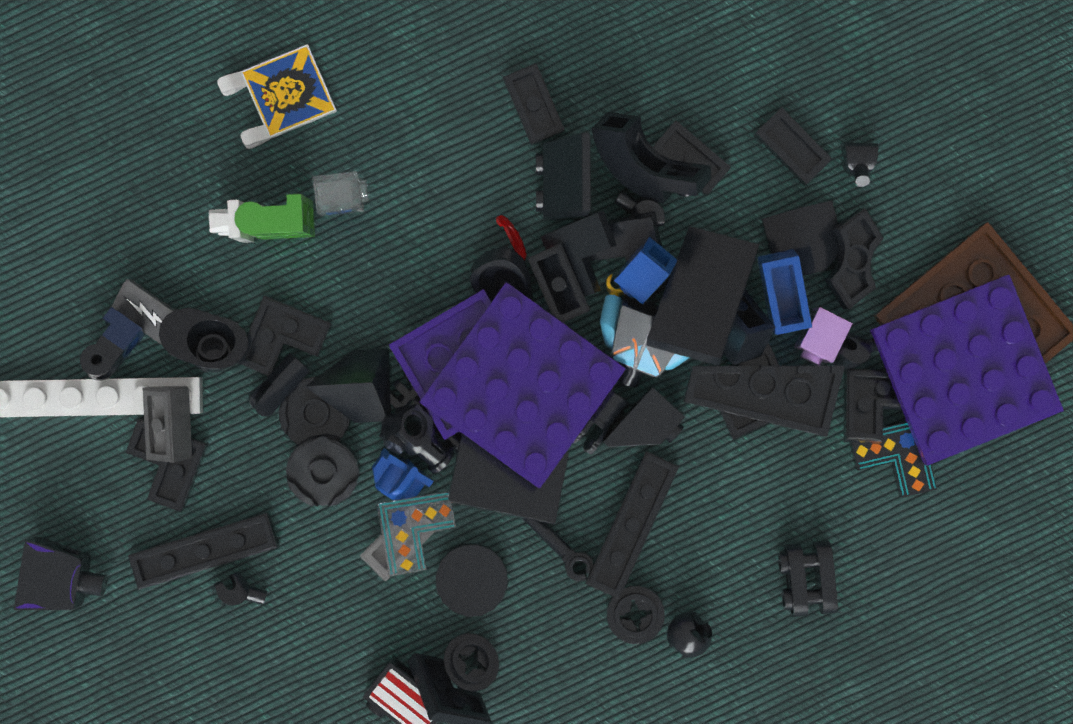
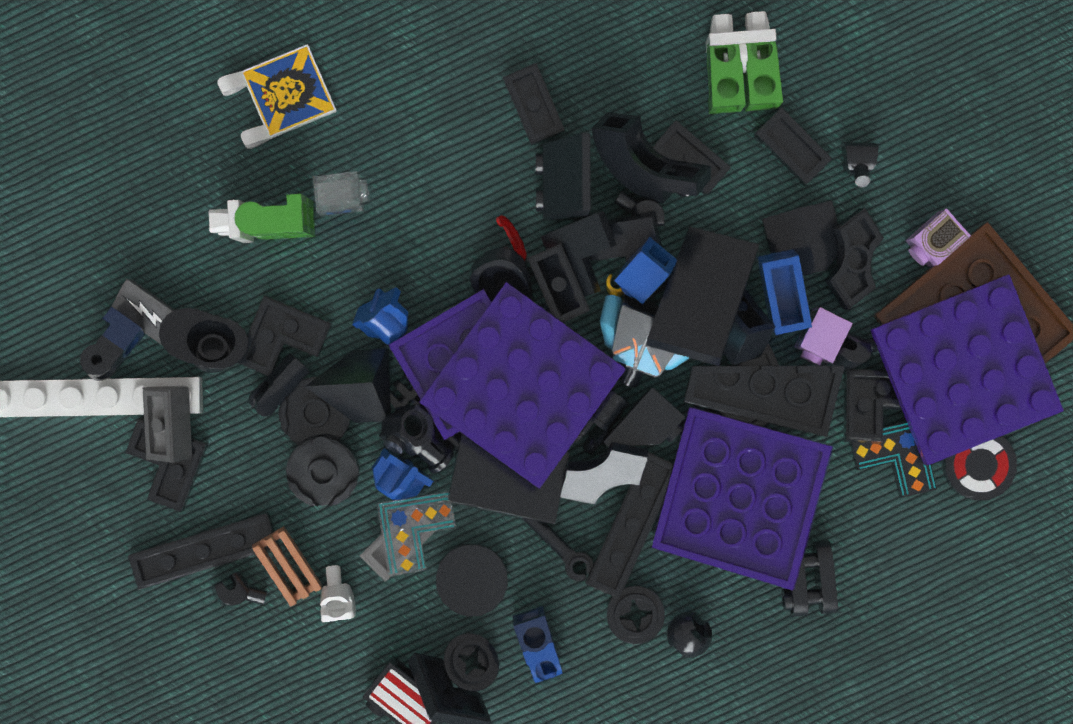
(55, 577): black torso -> none
(301, 590): none -> nougat tile
(336, 598): none -> white piece
(383, 317): none -> blue piece
(537, 644): none -> leg
(615, 467): none -> tile
(738, 53): none -> bright green hips
(742, 497): none -> dark purple plate
(937, 239): none -> brick
(982, 470): none -> tile

